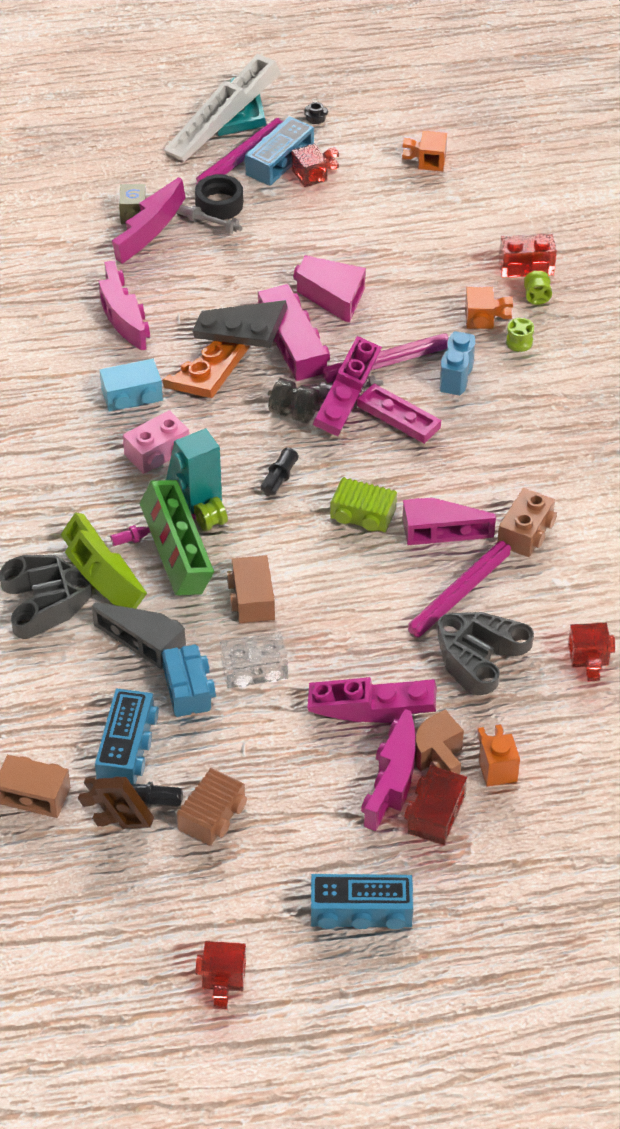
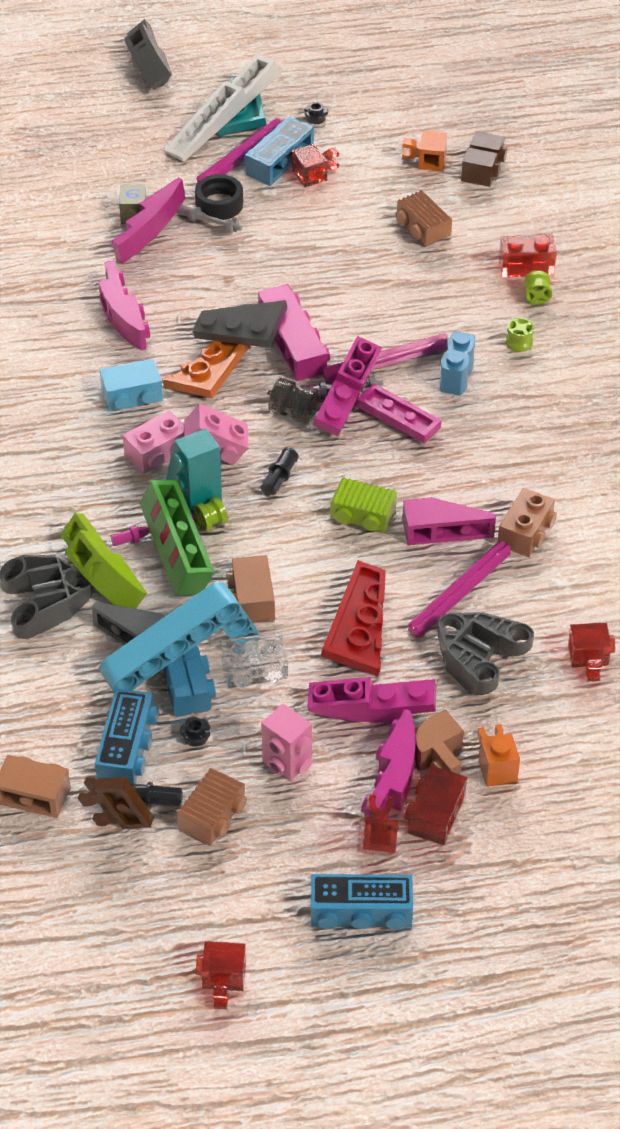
(148, 55): none -> dark grey slope
(176, 635): none -> medium azure beam
(195, 737): none -> black plate
(226, 430): none -> bright pink brick
(286, 742): none -> bright pink brick
(331, 285): slope -> none
(359, 621): none -> red wing
(377, 832): none -> clear red brick
(423, 218): none -> nougat brick
(482, 307): orange brick -> none
(483, 159): none -> piece

